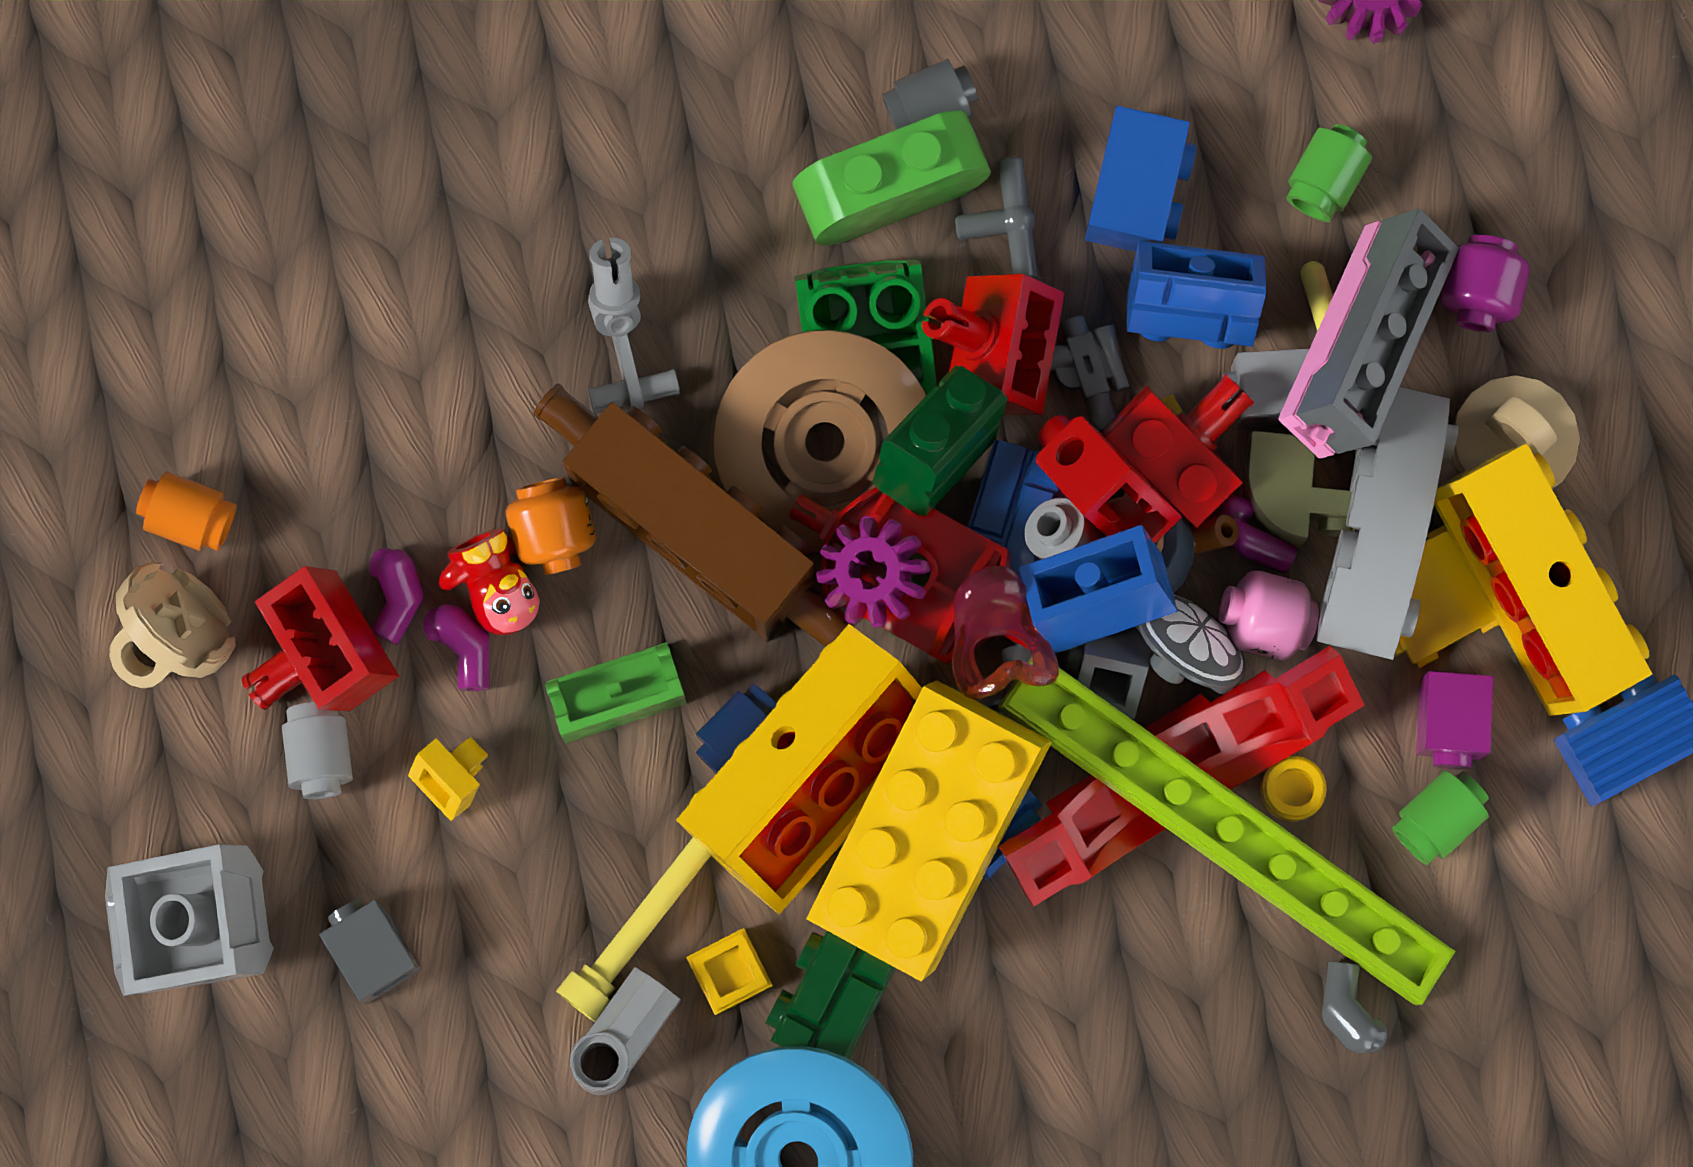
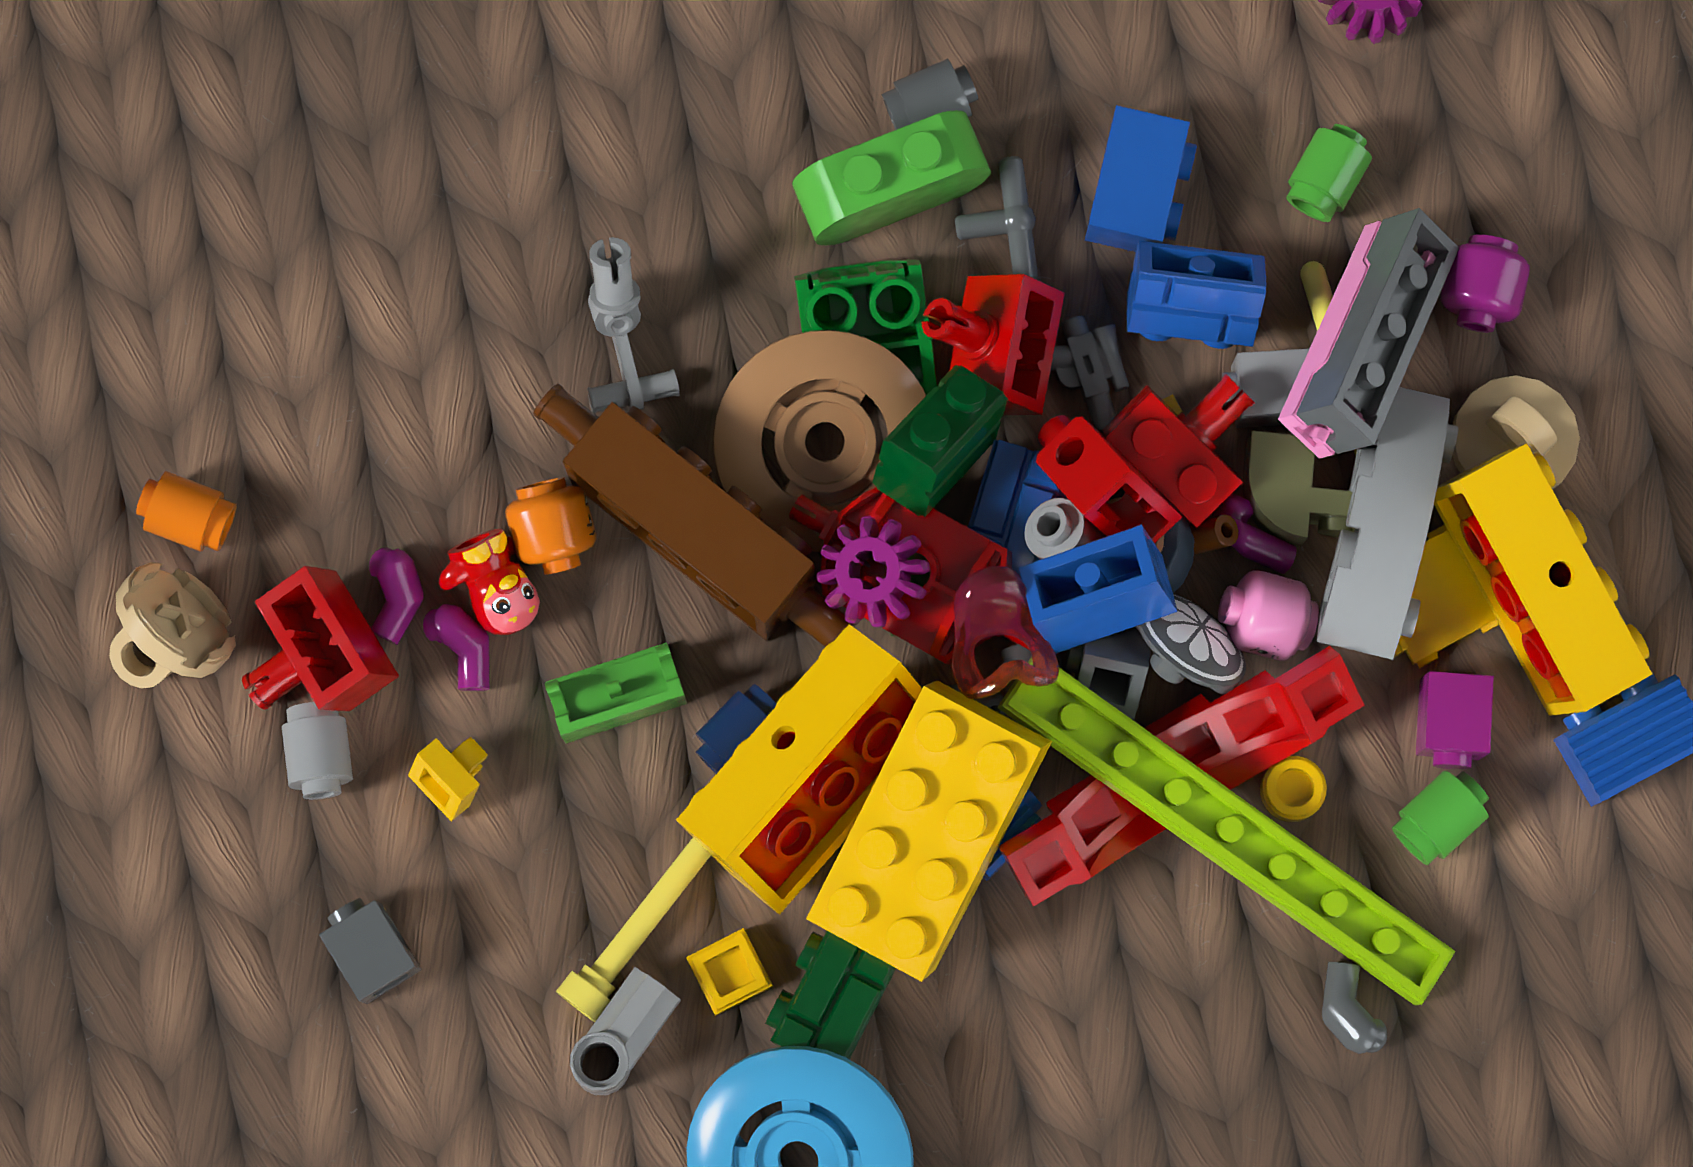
(187, 919): light grey slope -> none

